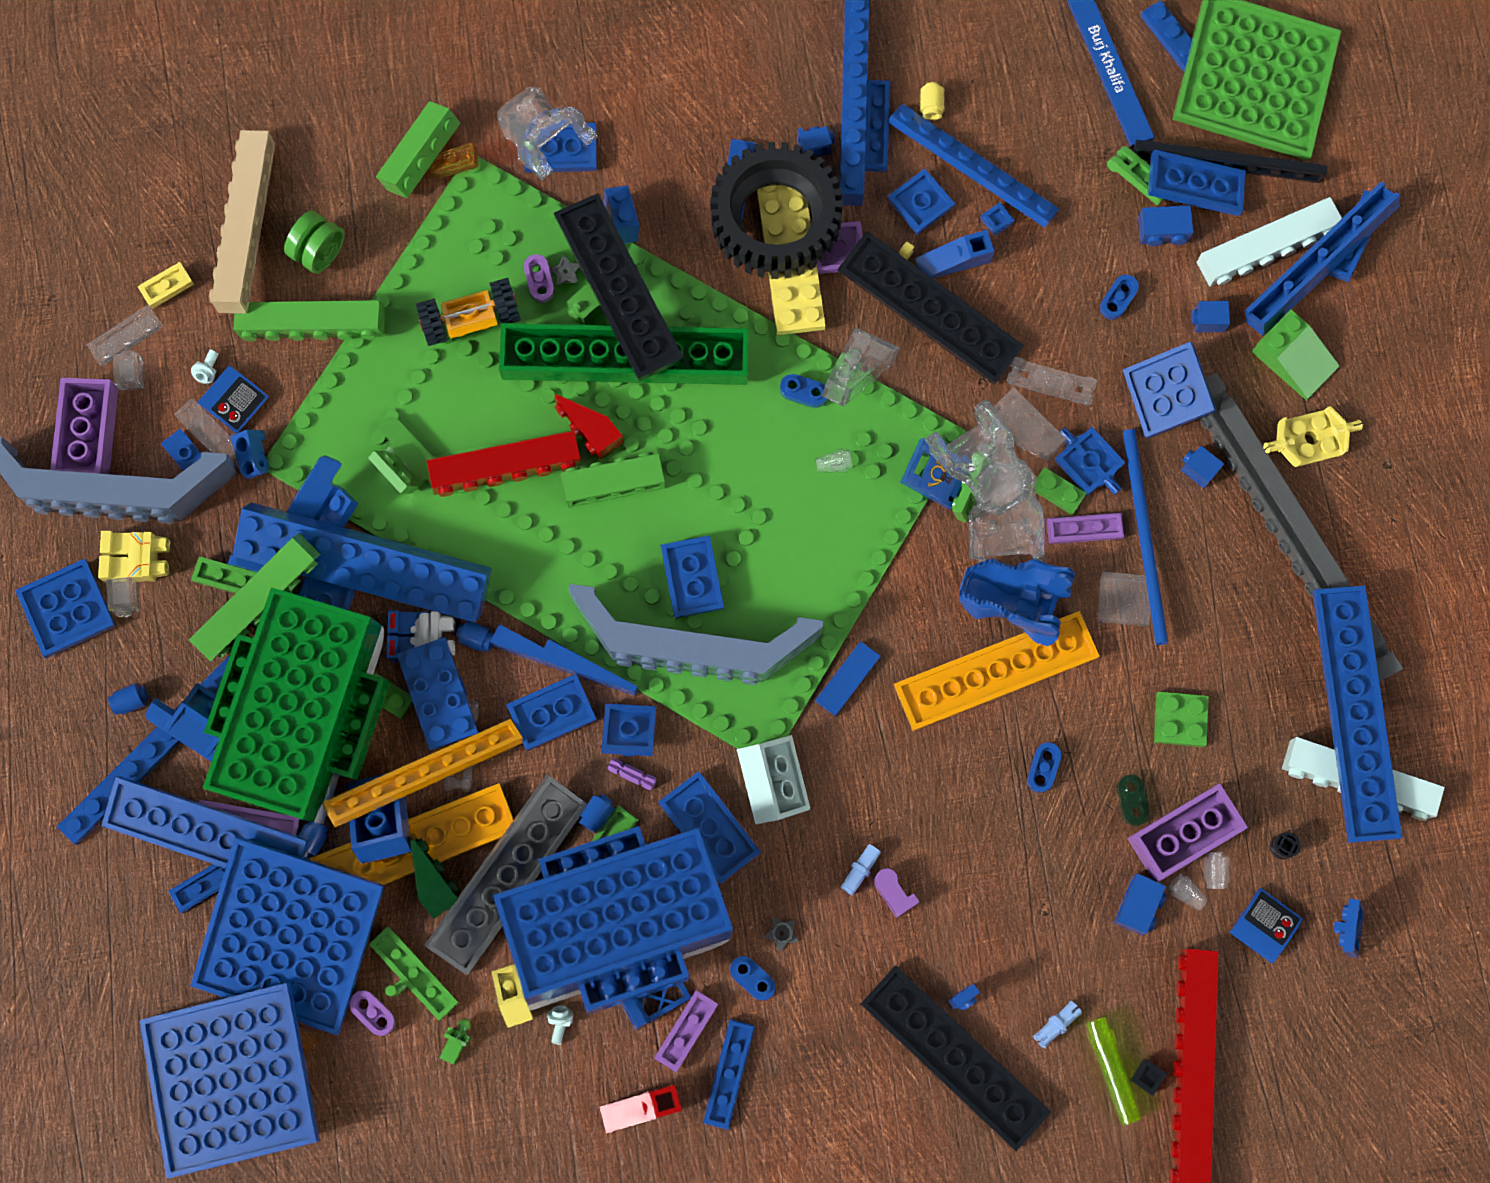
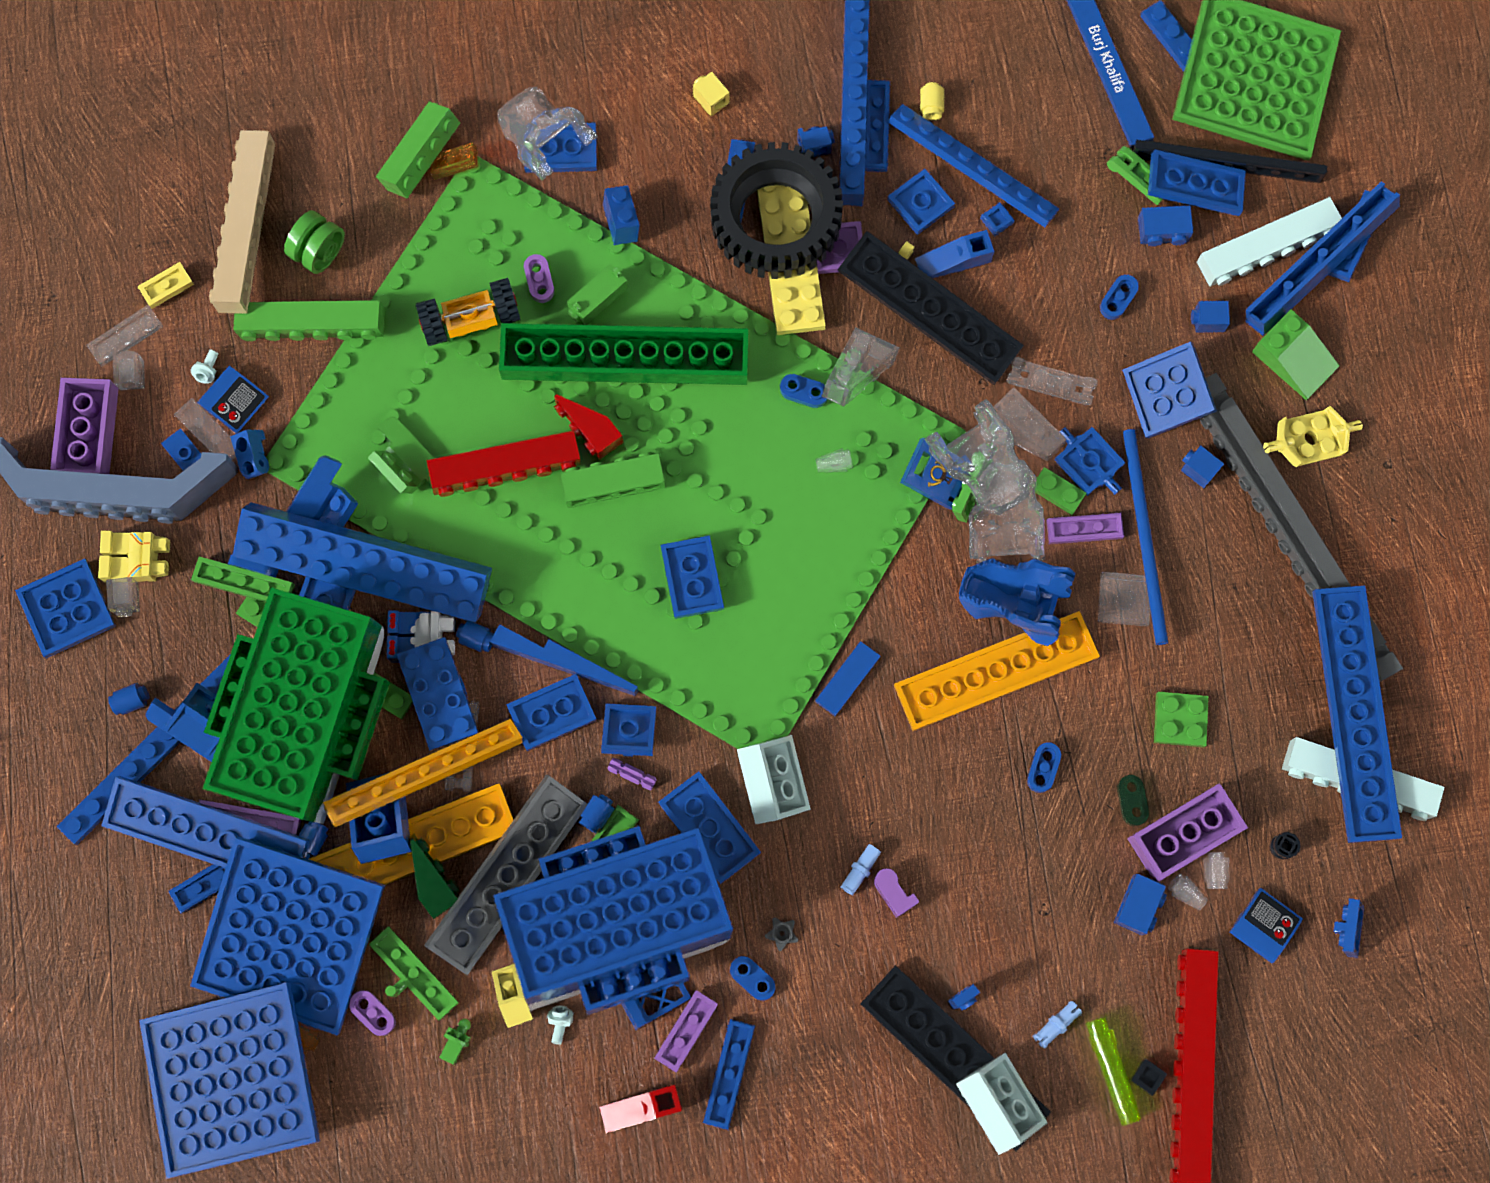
(250, 600): bright green brick -> none
(565, 278): dark grey plate -> none
(618, 287): black plate -> none
(689, 650): sand blue slope -> none
(710, 93): none -> light yellow brick
(1002, 1103): none -> light aqua slope

